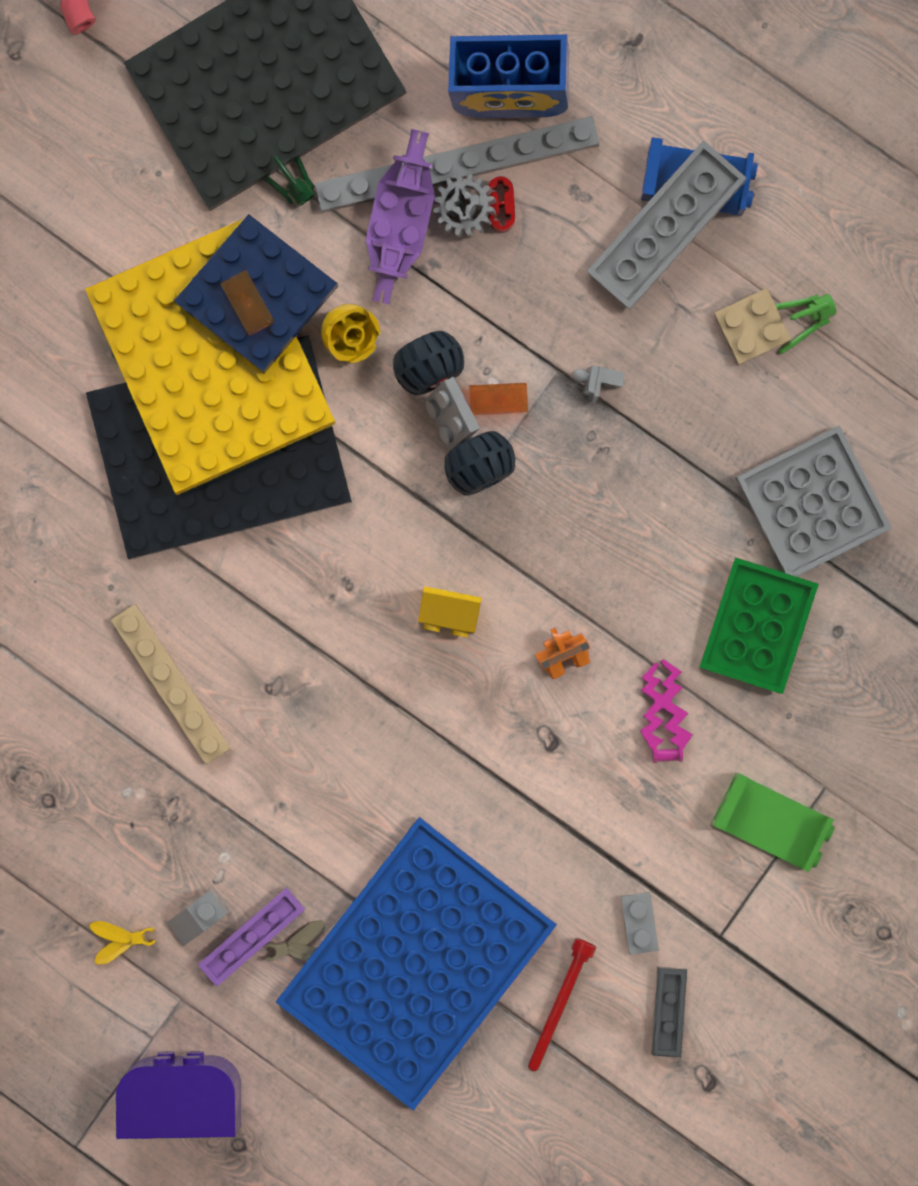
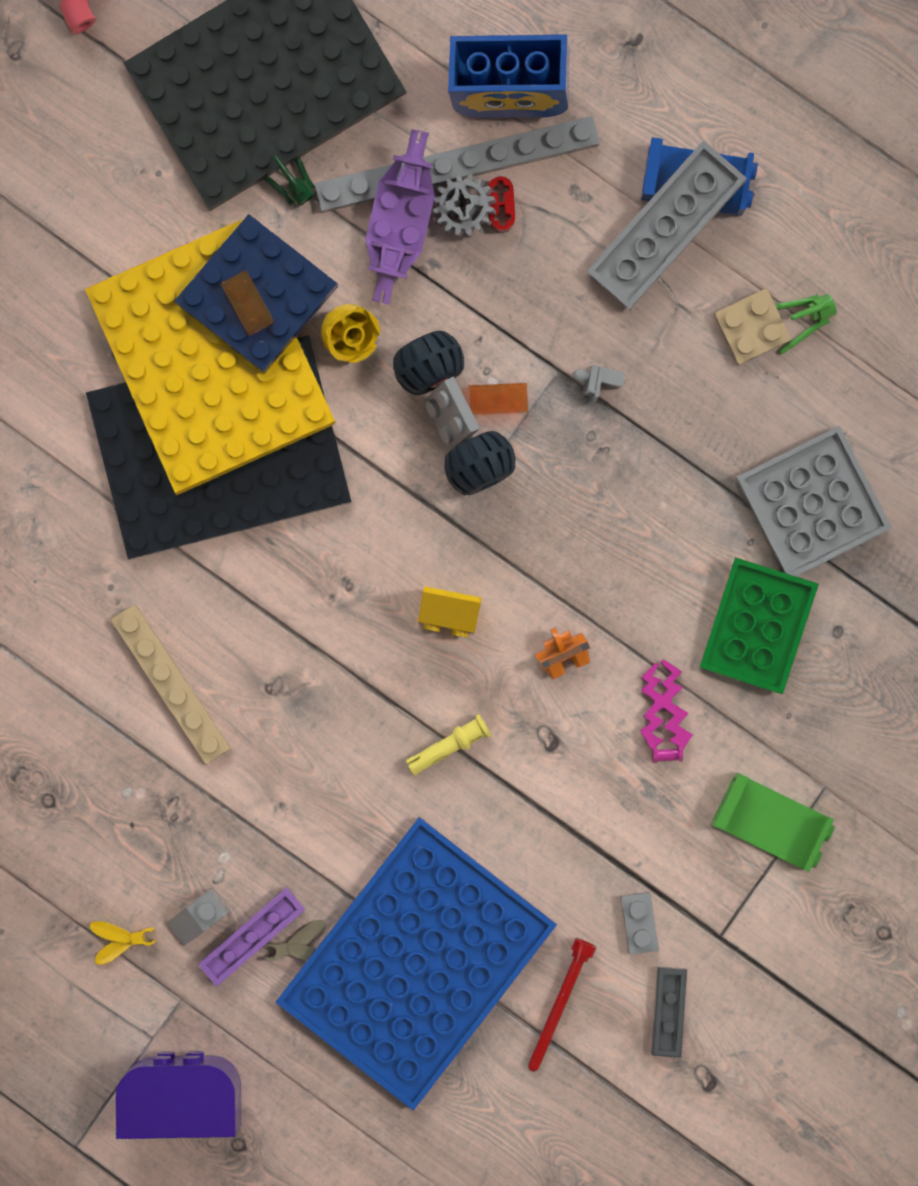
(461, 738): none -> light yellow pin

